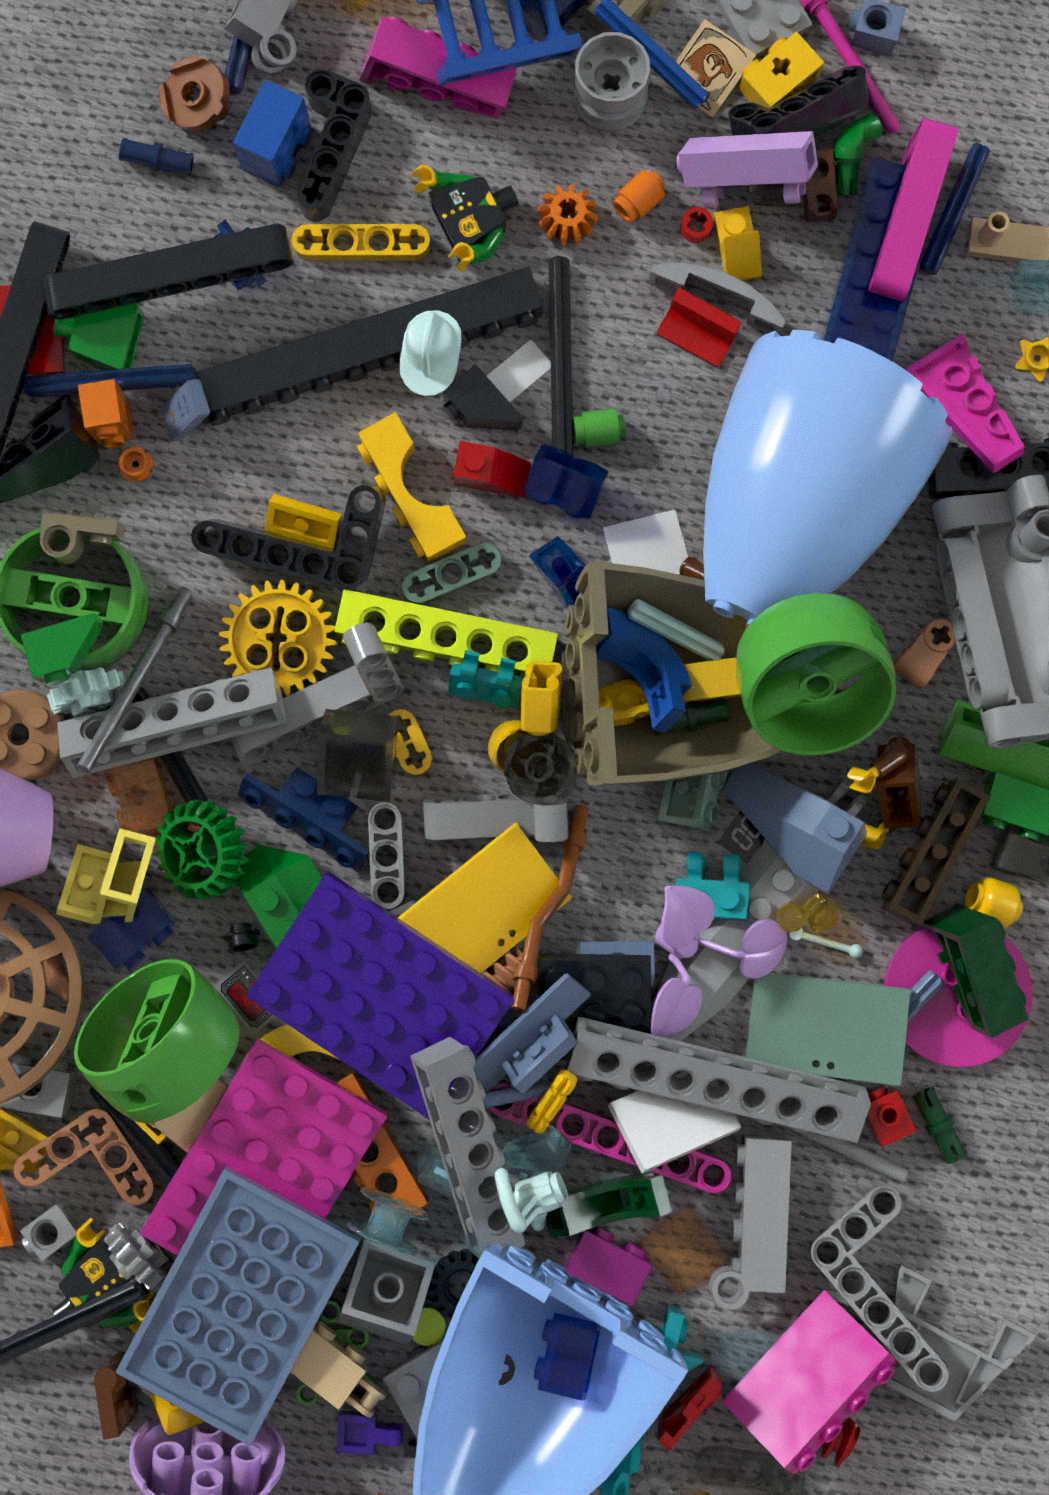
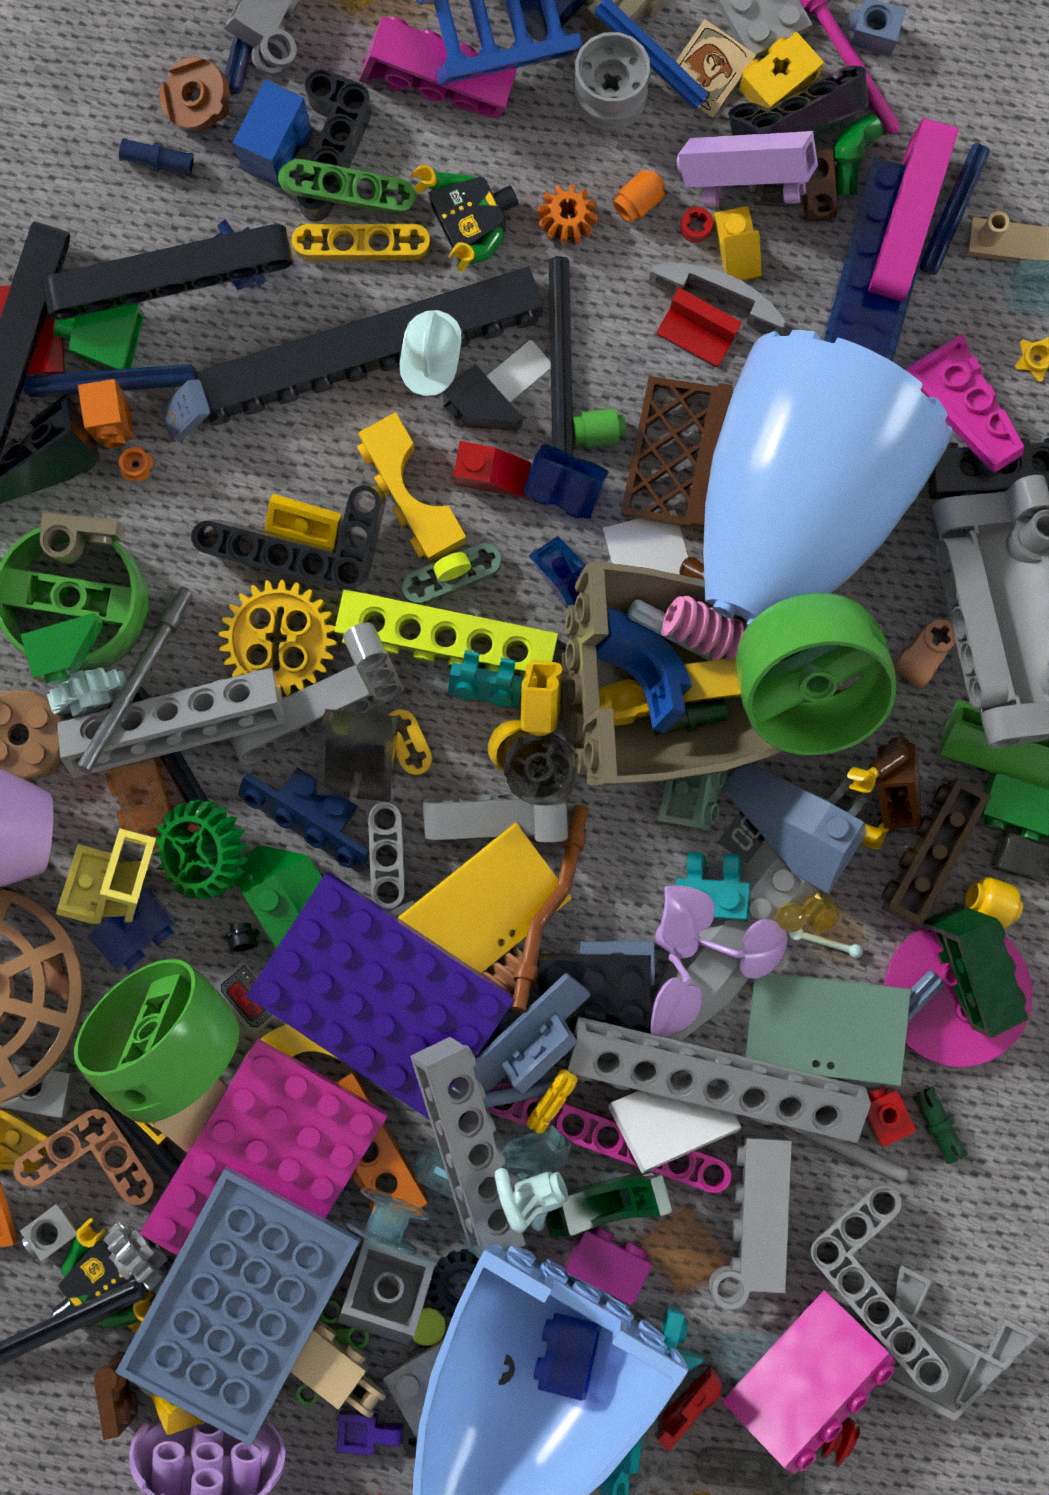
(347, 182): none -> bright green beam
(452, 566): none -> neon yellow tile
(702, 627): none -> bright pink piece
(715, 416): none -> reddish brown fence

